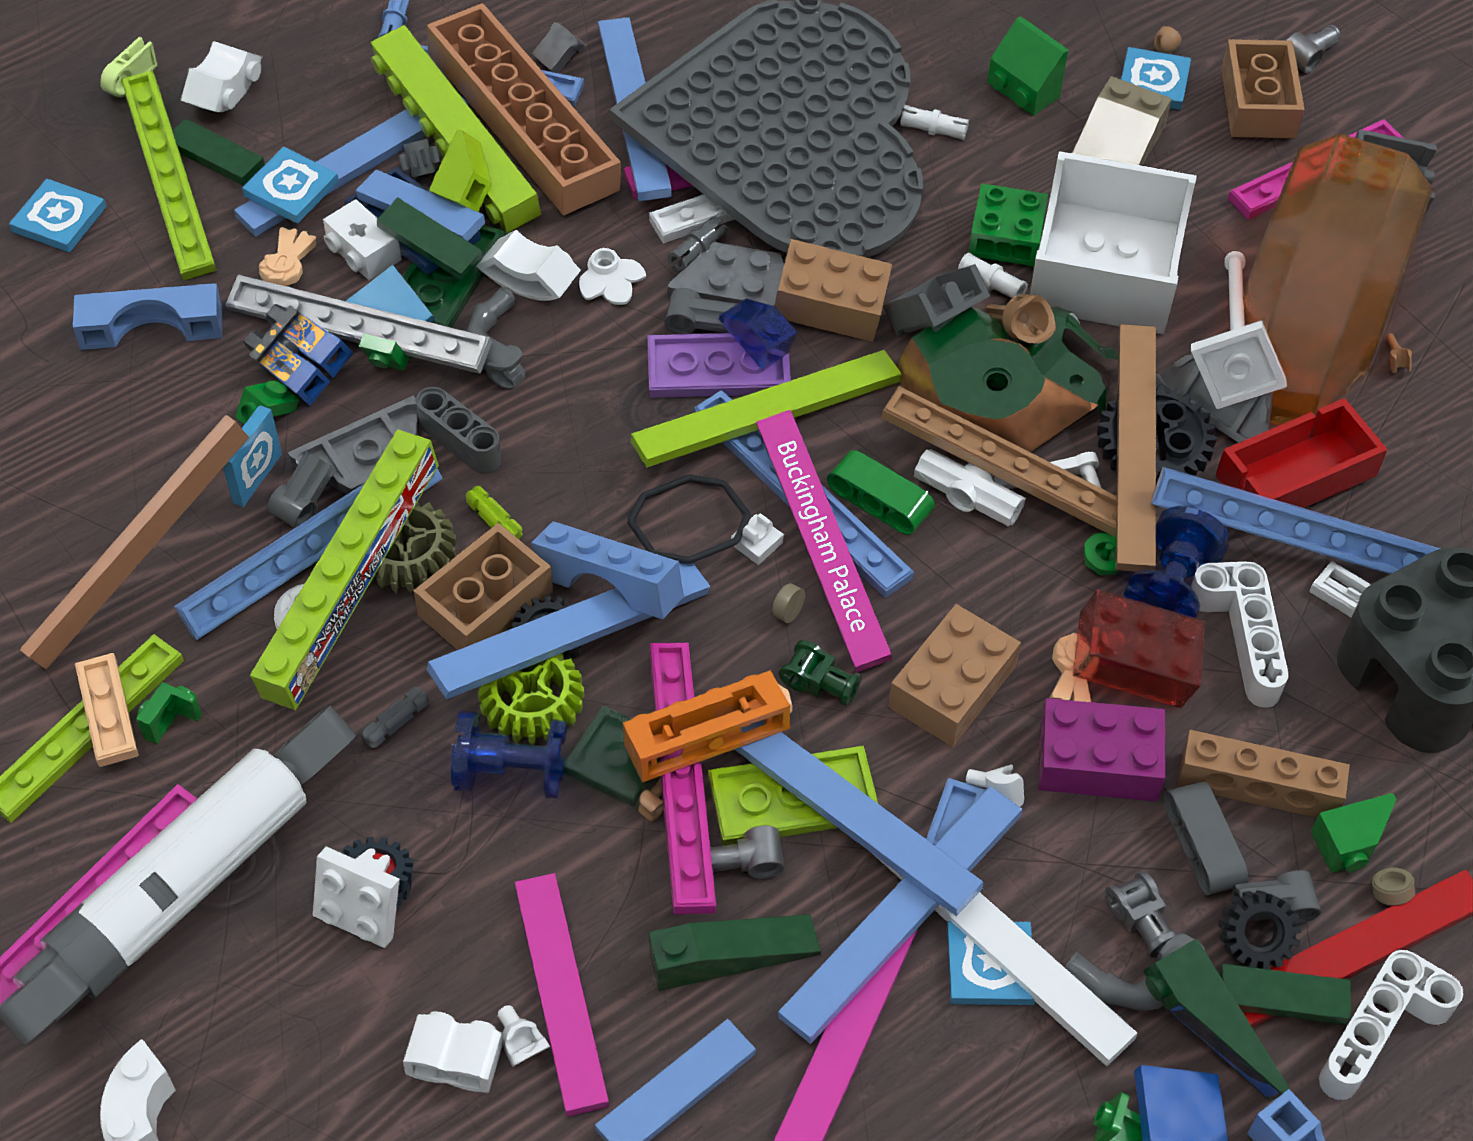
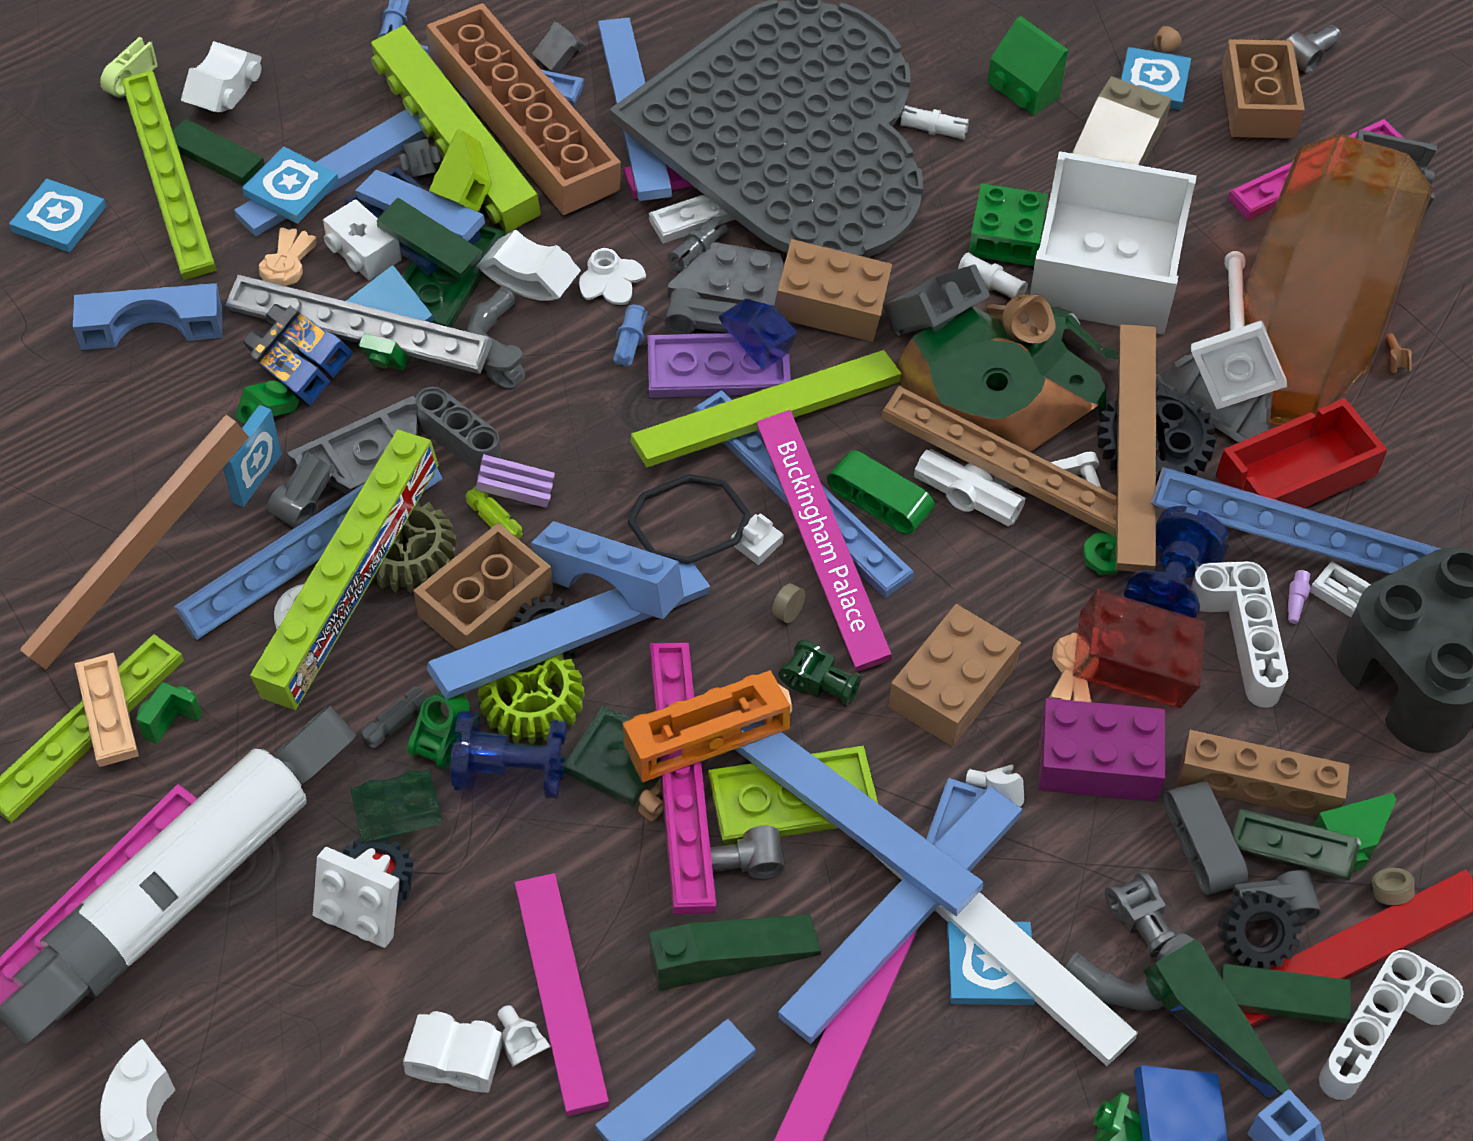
(396, 805): none -> clear green plate
(435, 732): none -> green piece
(515, 476): none -> lavender tile
(630, 334): none -> medium blue axle
(1296, 844): none -> dark green tile
(1298, 594): none -> lavender piece

